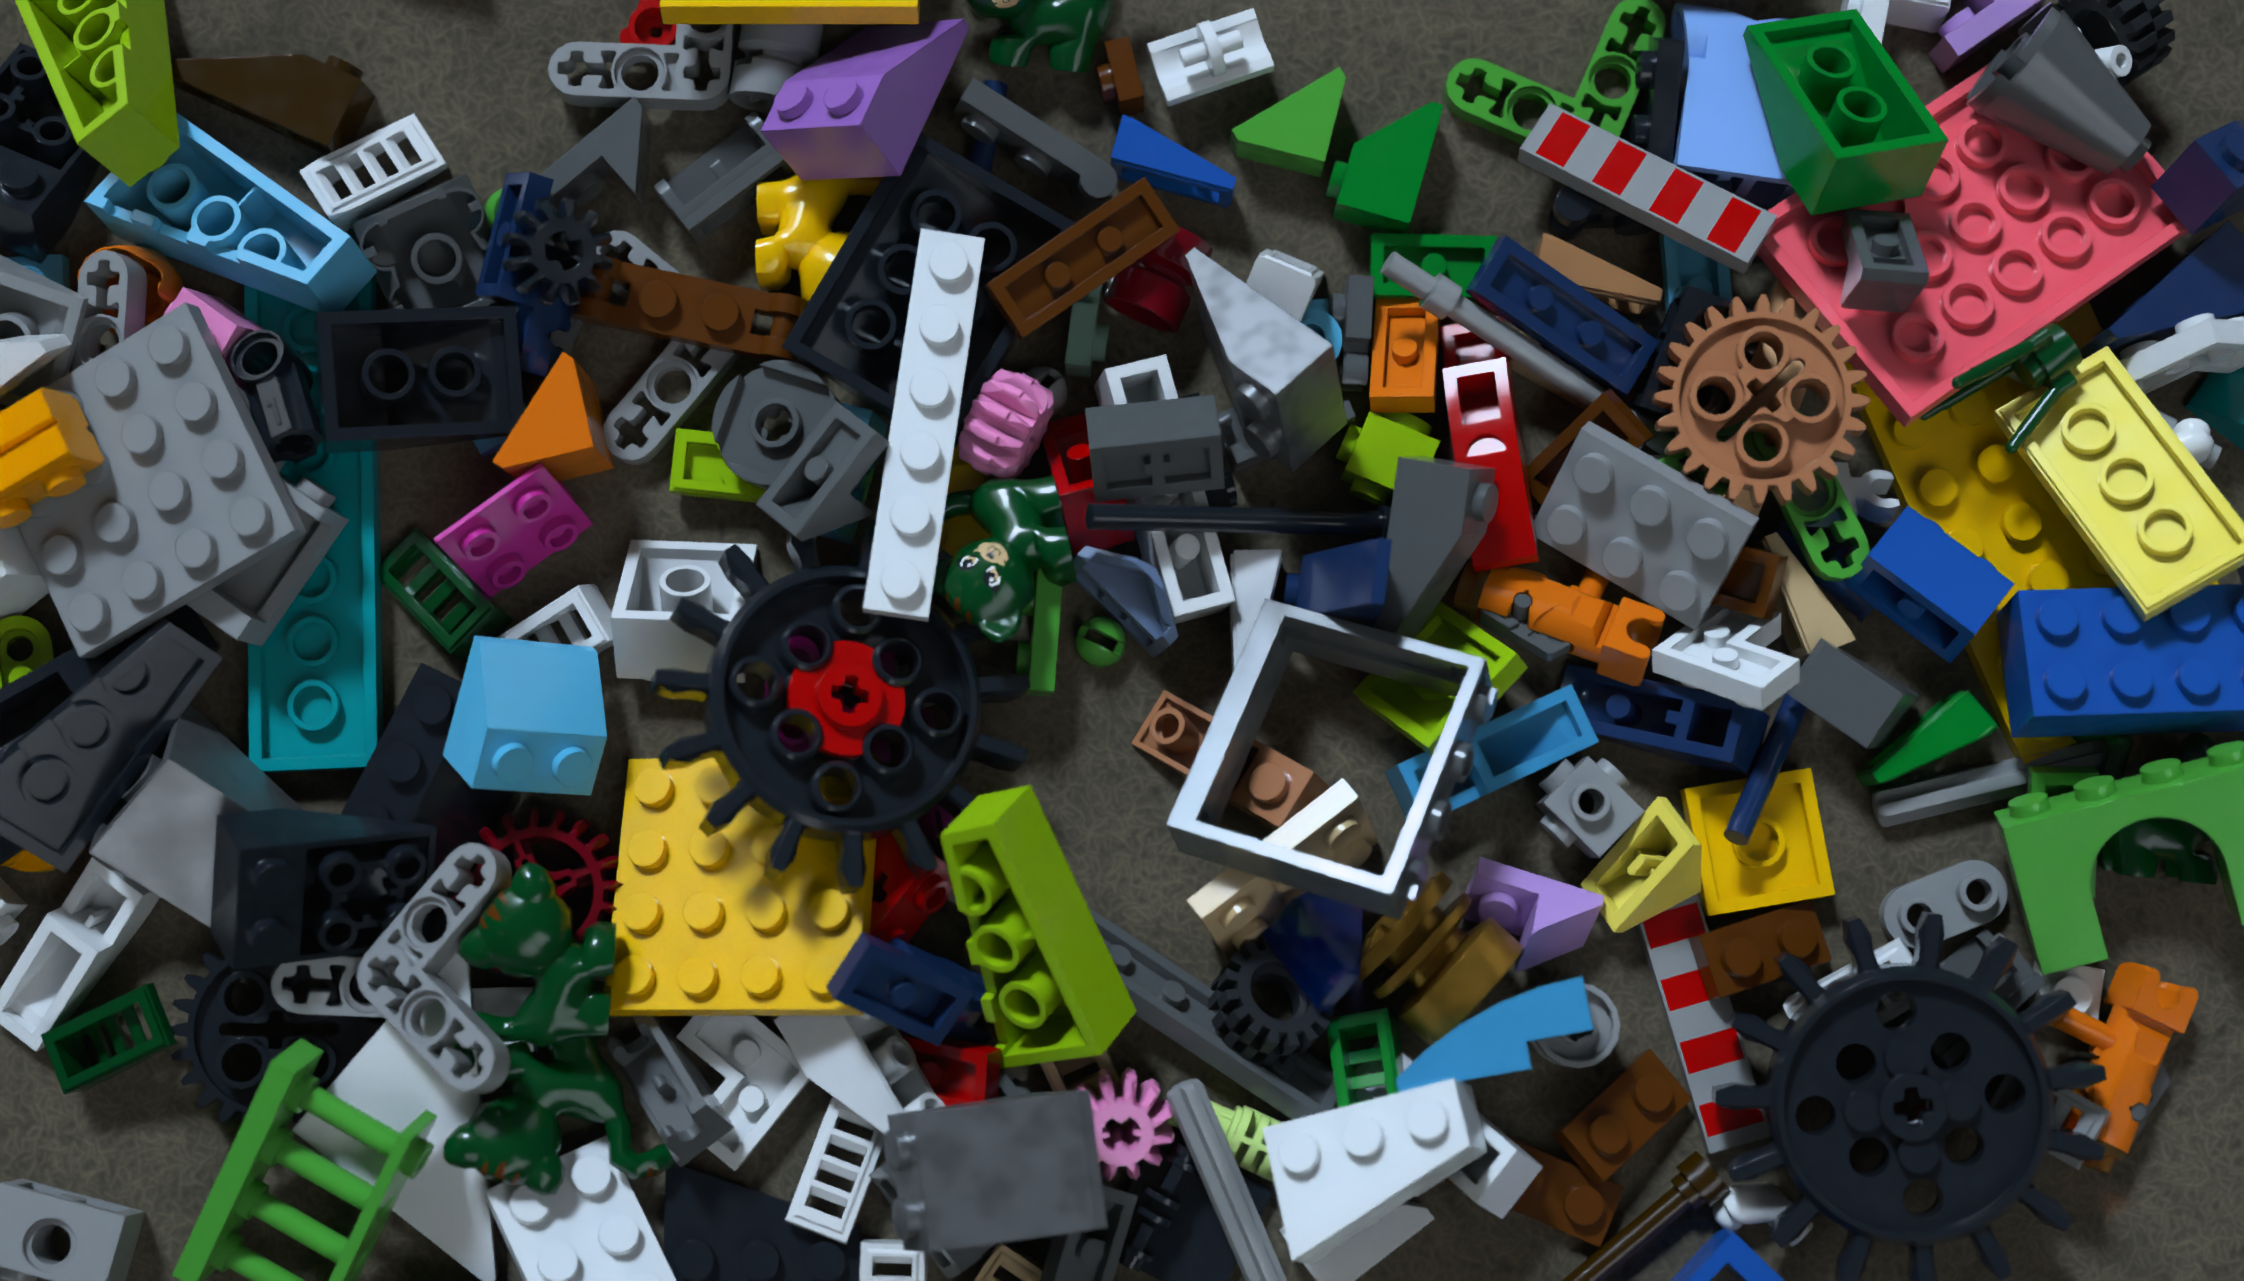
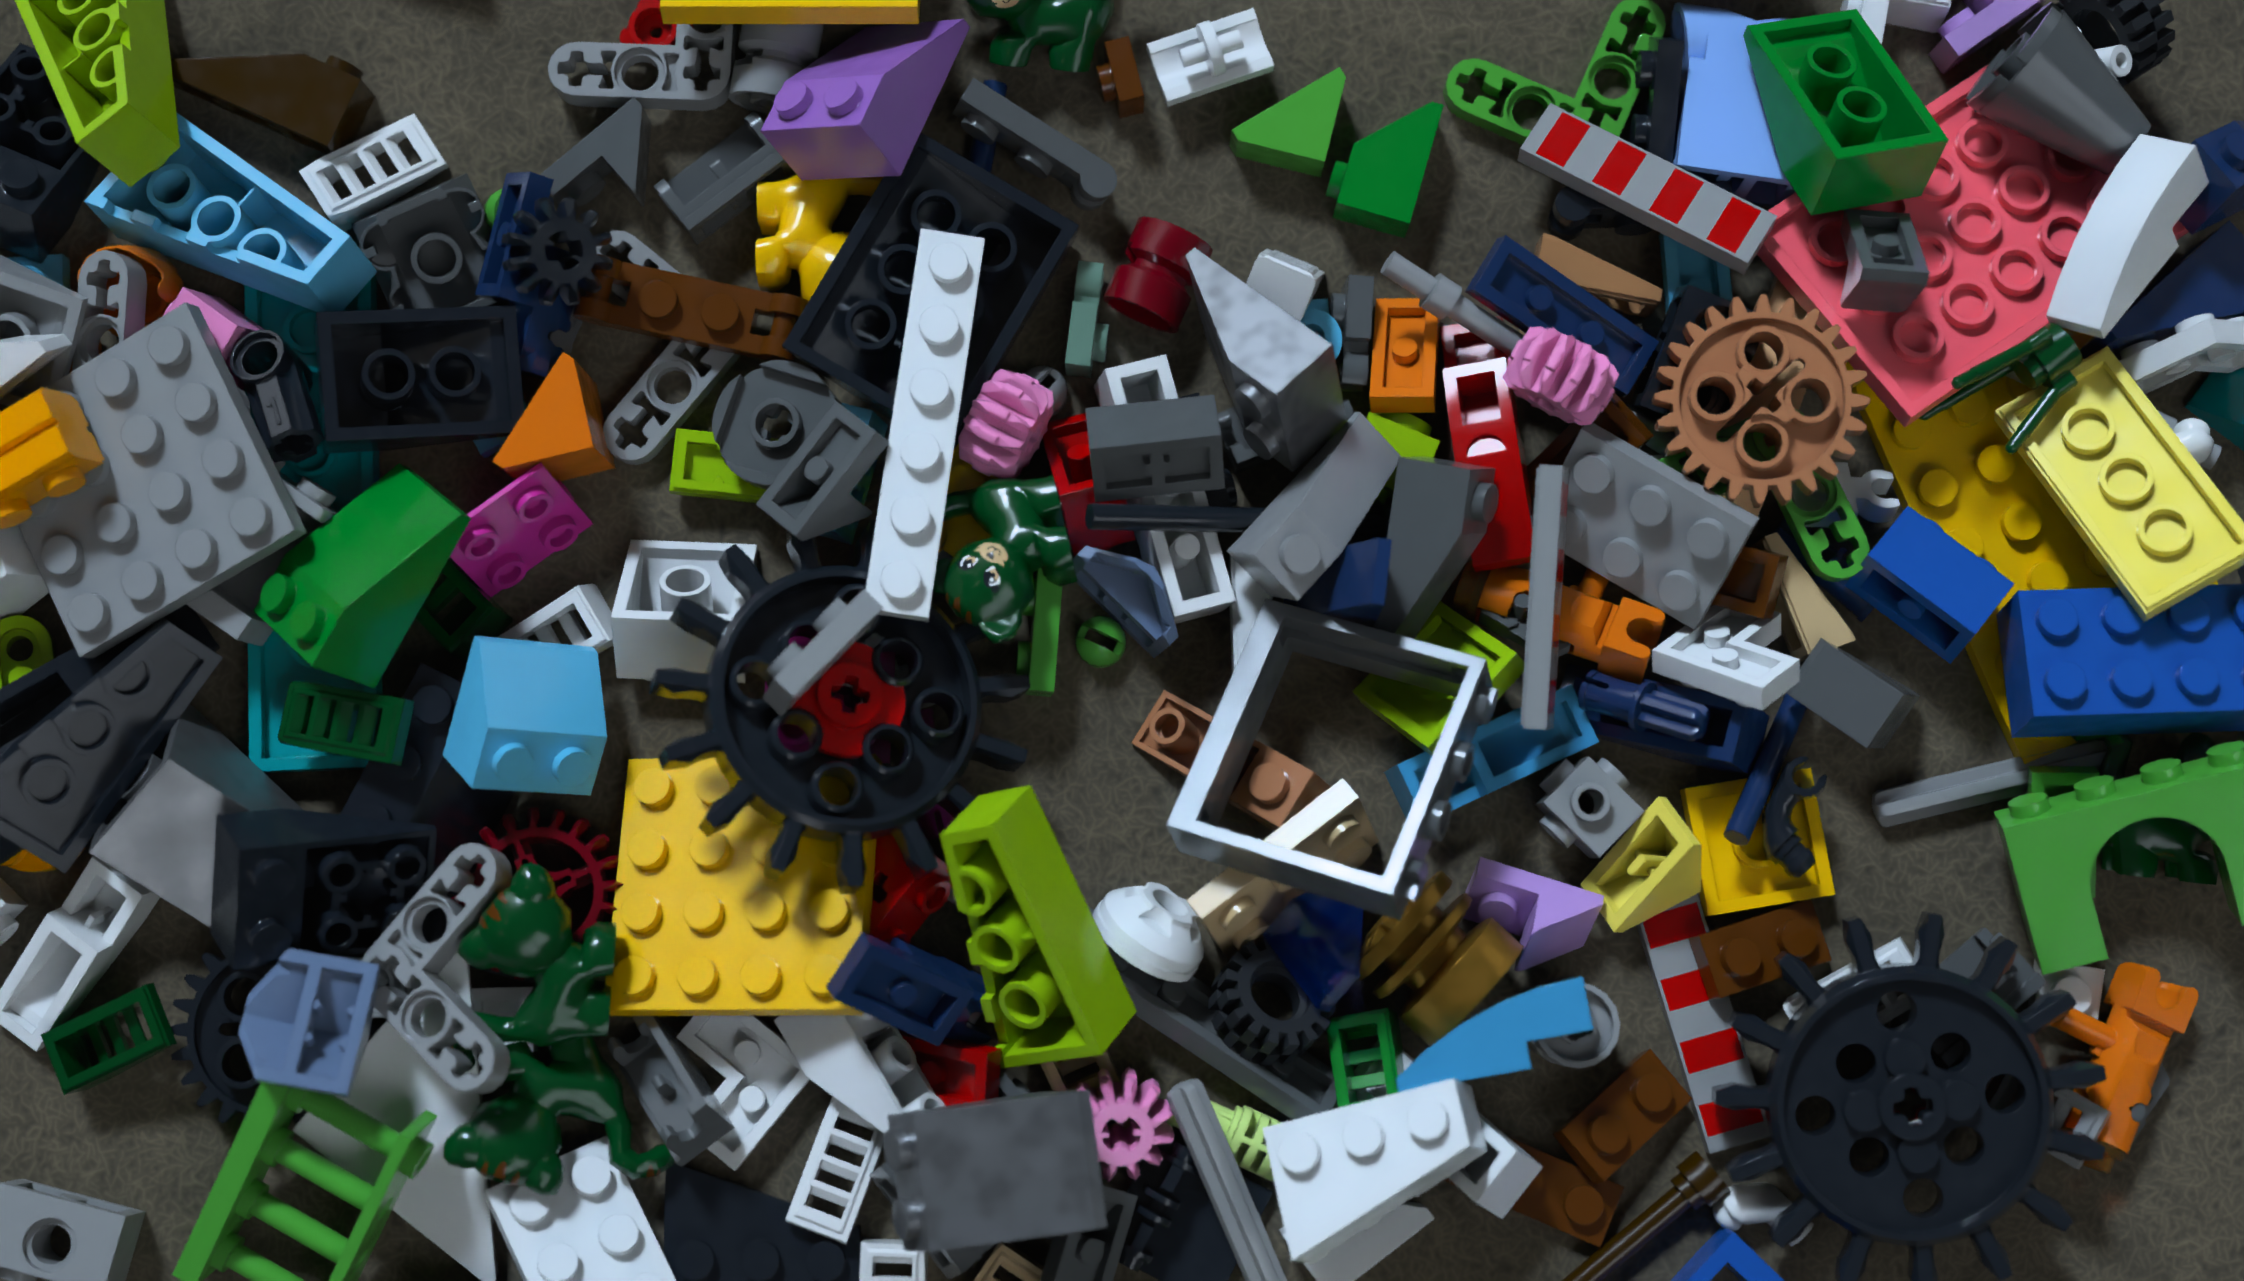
(310, 1022): none -> sand blue slope
(345, 722): none -> dark green slope
(363, 576): none -> green slope
(800, 668): none -> light grey plate
(1081, 258): reddish brown plate -> none
(1151, 930): none -> white piece
(1168, 165): blue slope -> none
(1317, 511): none -> light grey slope
(1451, 255): green plate -> none
(1545, 597): none -> light grey tile
(1560, 375): none -> bright pink gear
(1643, 706): none -> dark blue axle
(1779, 834): none -> black piece
(1939, 731): green slope -> none
(1946, 895): light grey plate -> none
(2126, 234): none -> white slope

